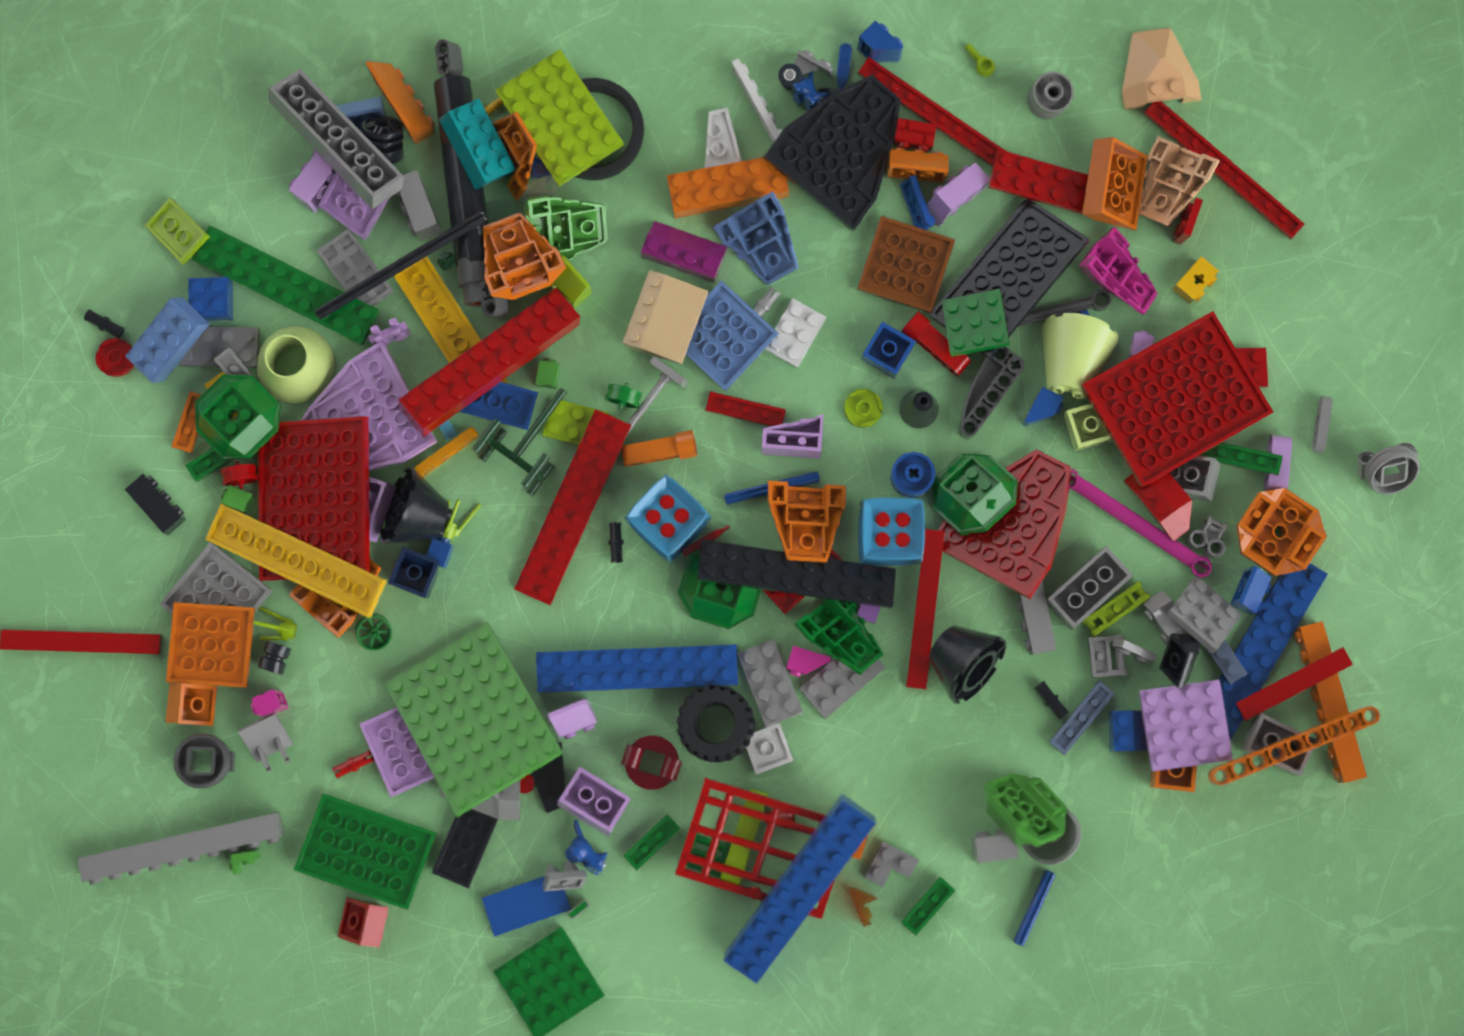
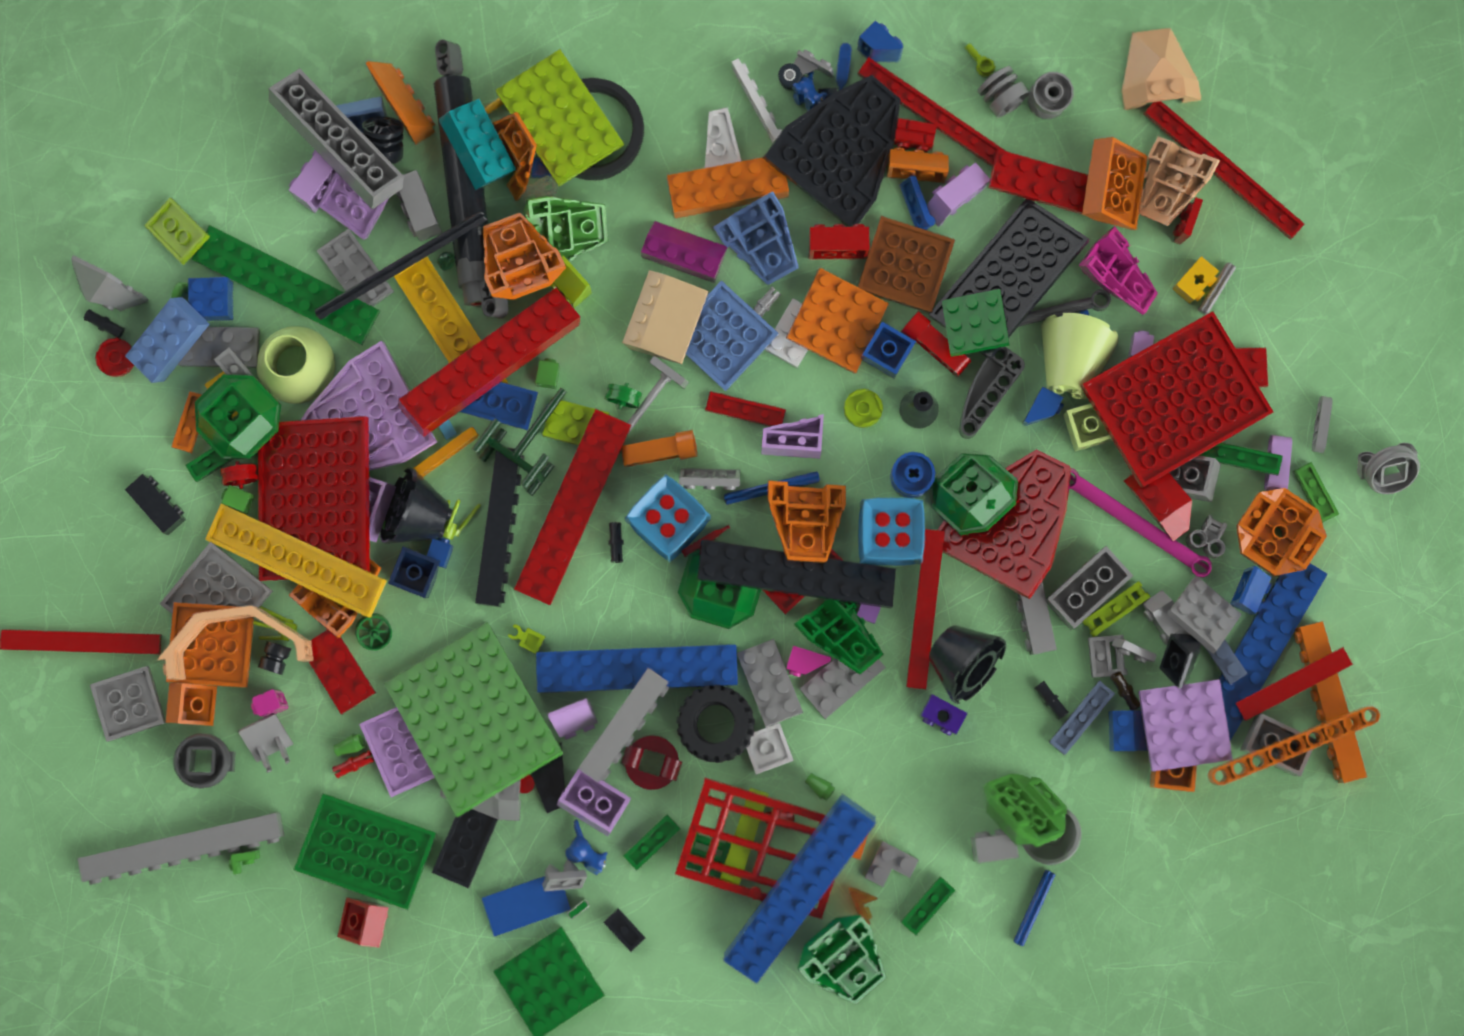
(104, 288): none -> light grey wedge
(127, 703): none -> light grey plate
(173, 654): none -> light nougat panel
(179, 289): none -> bright green arm
(339, 672): none -> red plate
(351, 744): none -> bright green cone
(396, 332): lavender plate -> none
(498, 532): none -> black brick
(529, 639): none -> lime plate
(623, 725): none -> light grey brick
(624, 930): none -> black plate
(709, 478): none -> light grey plate
(821, 787): none -> bright green cone
(837, 320): none -> orange plate
(838, 242): none -> red brick
(843, 958): none -> green wedge
(955, 715): none -> dark purple brick
(1001, 88): none -> light grey wheel
(1125, 690): none -> dark brown pin
(1217, 288): none -> light grey axle
(1315, 491): none -> bright green tile

